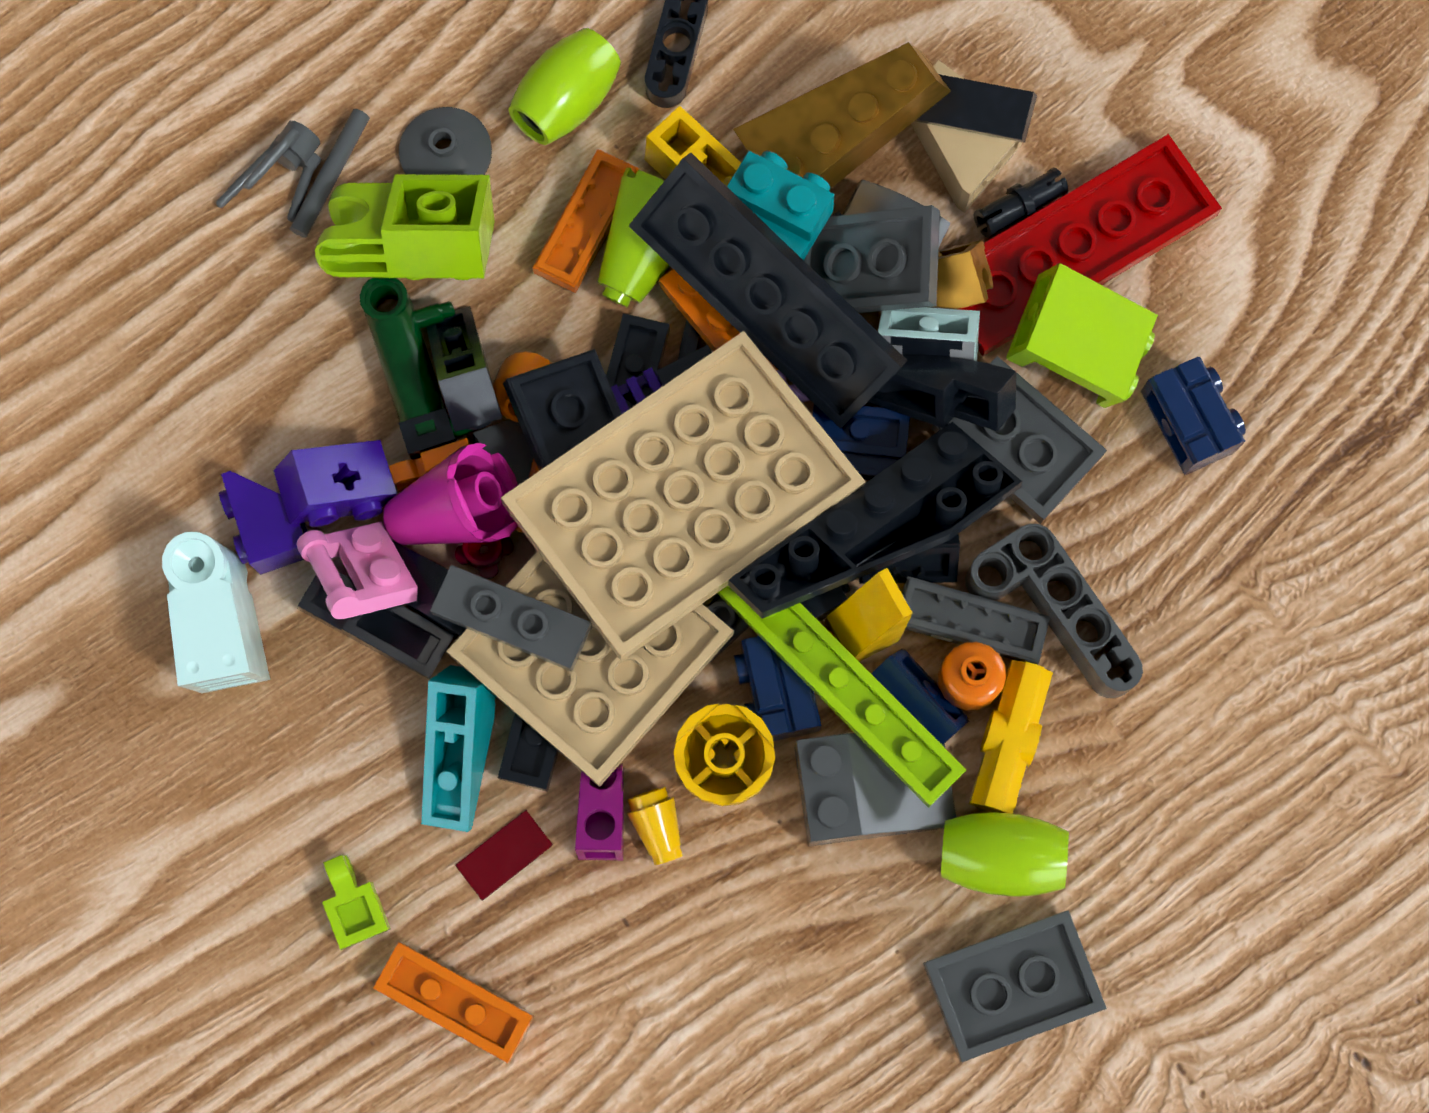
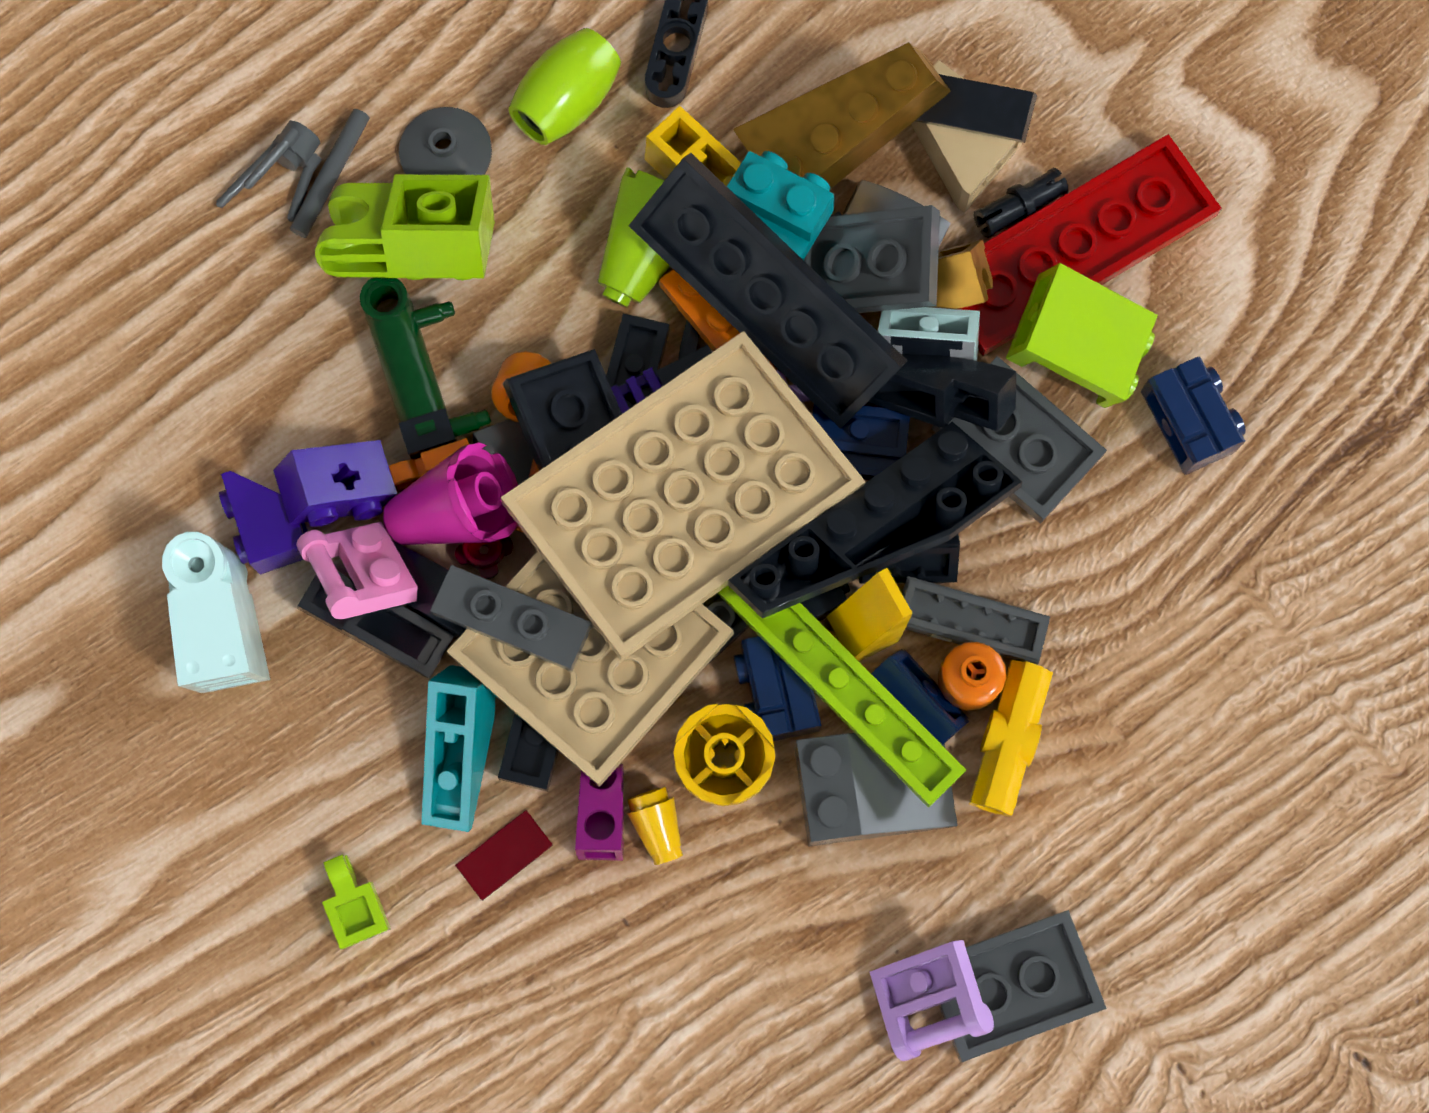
(453, 1002): orange plate -> none
(463, 372): black slope -> none
(583, 223): orange plate -> none
(924, 983): none -> lavender plate
(1005, 854): lime piece -> none
(1064, 615): dark grey beam -> none

